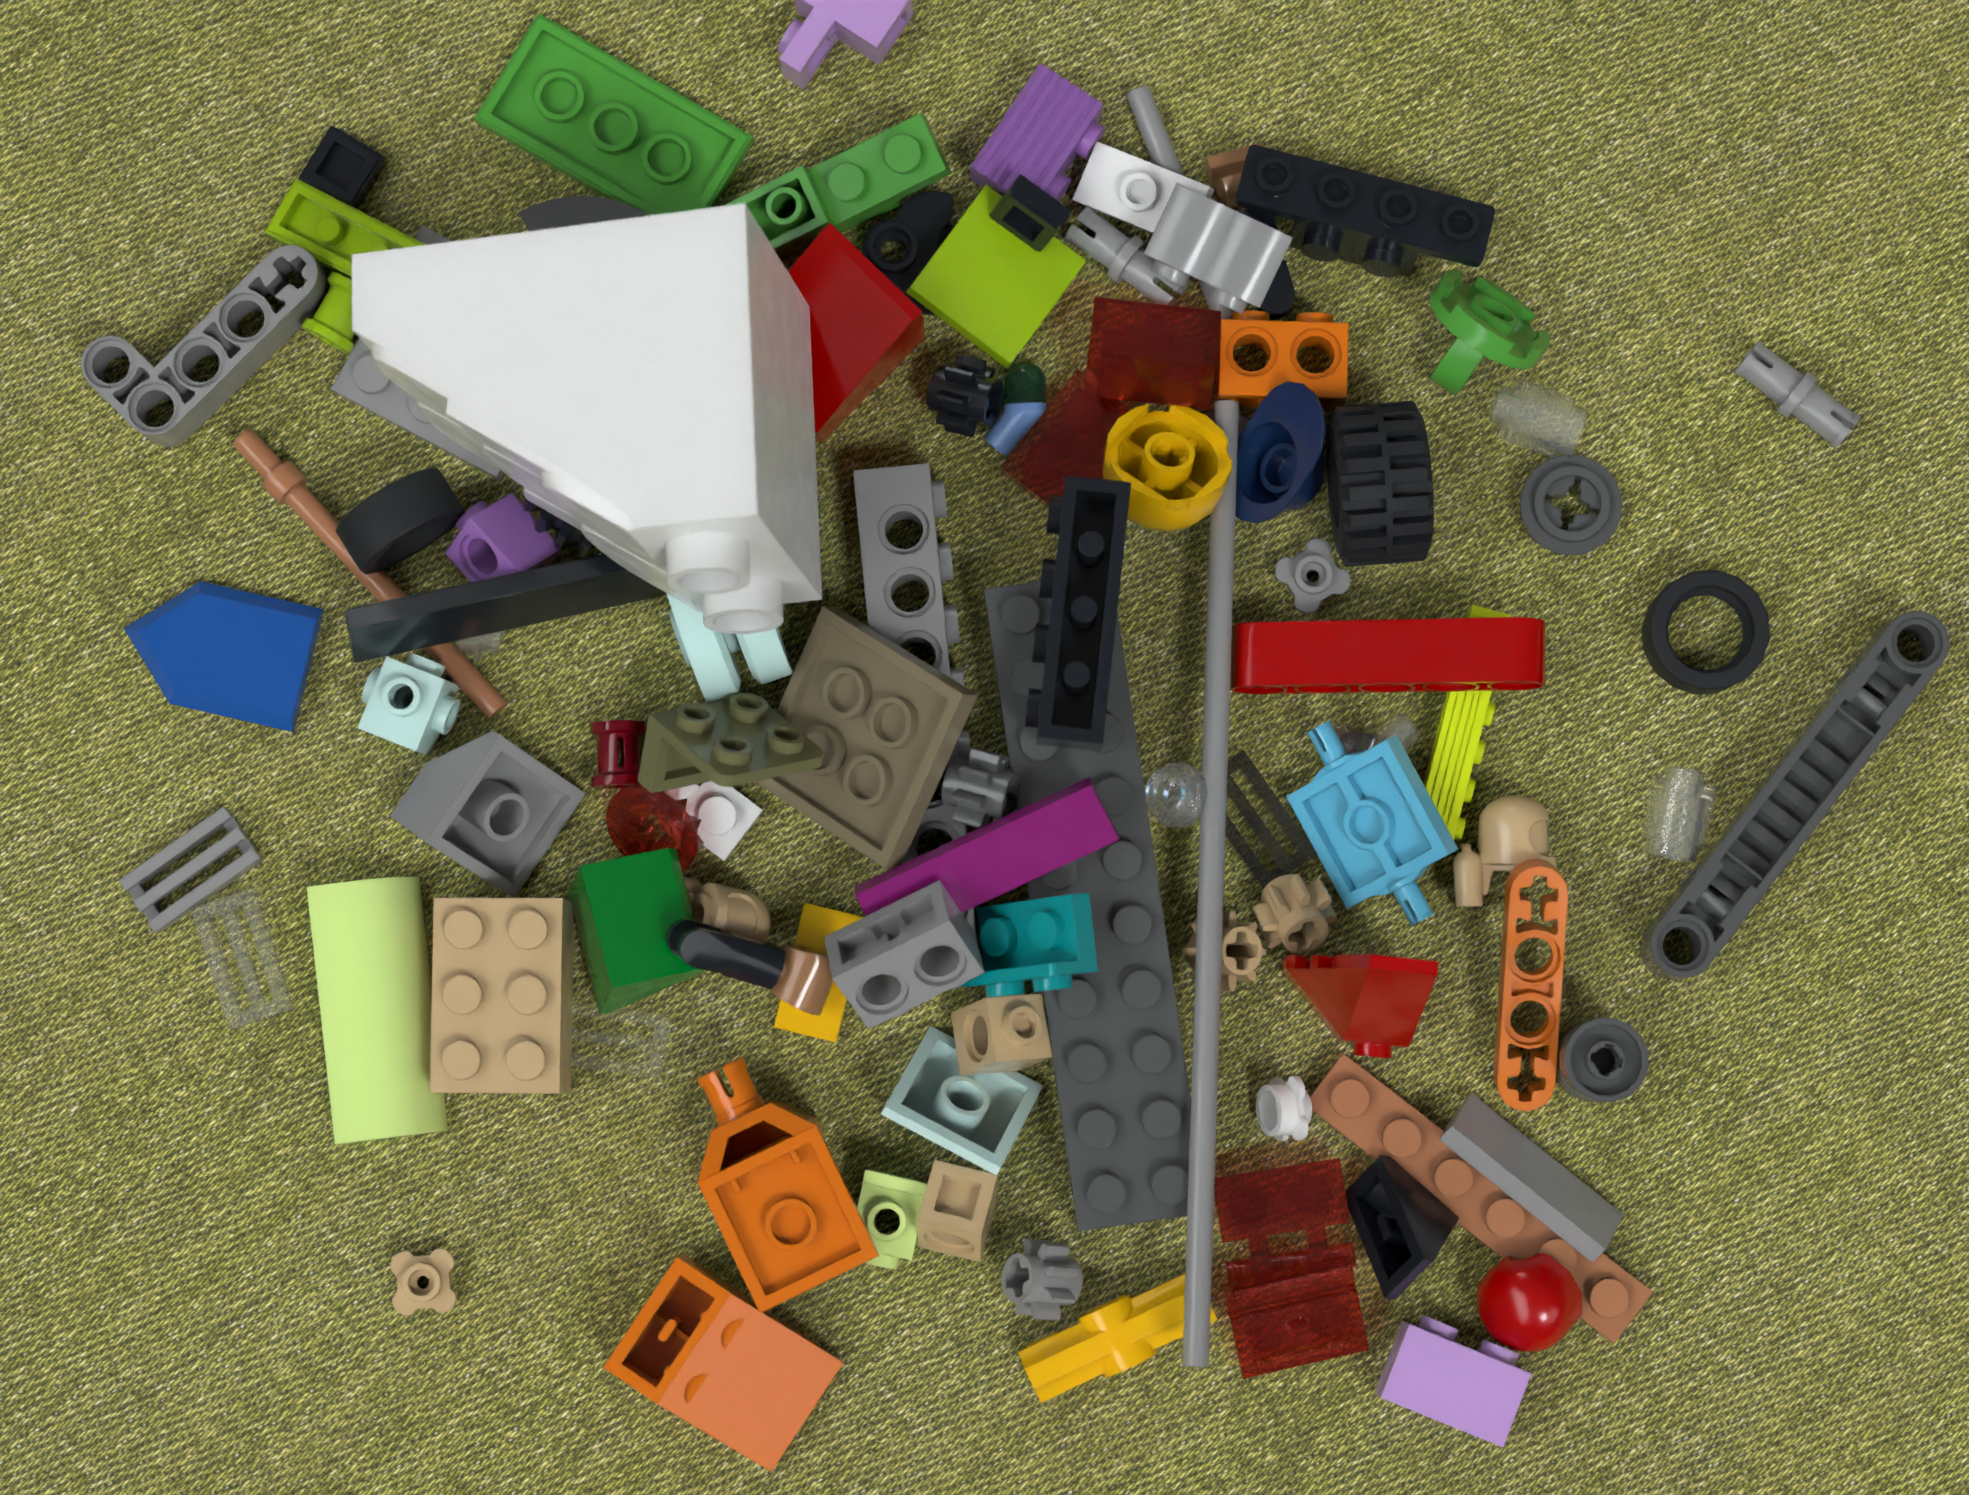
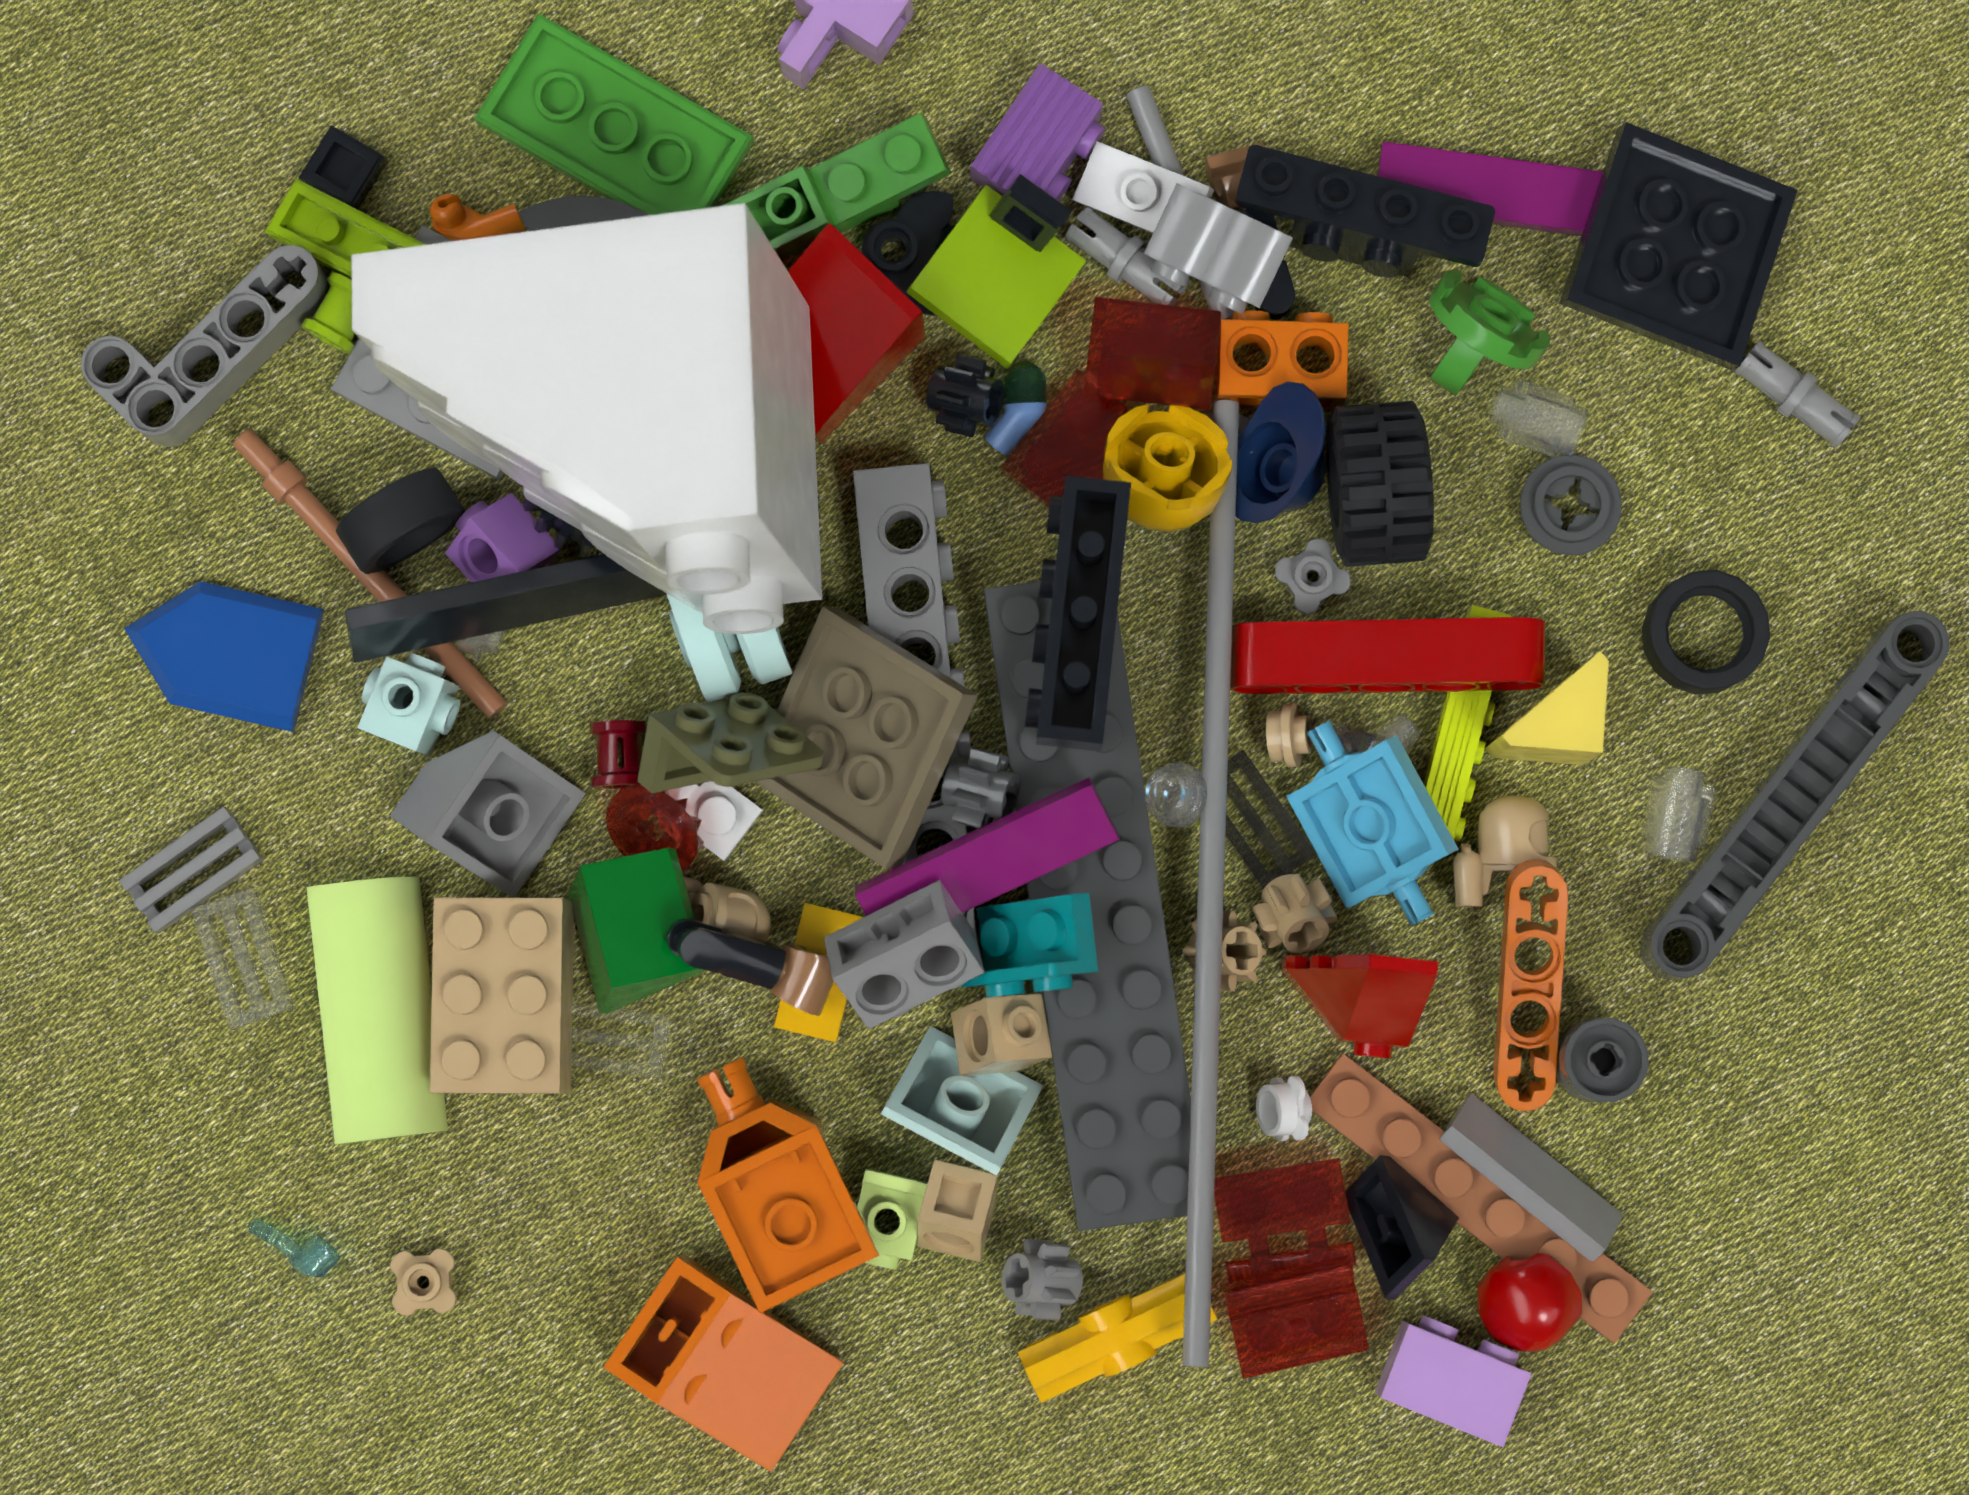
(310, 1259): none -> clear light blue hand
(463, 223): none -> orange arm
(1287, 735): none -> tan plate
(1520, 191): none -> magenta tile
(1564, 724): none -> light yellow slope
(1678, 246): none -> black plate

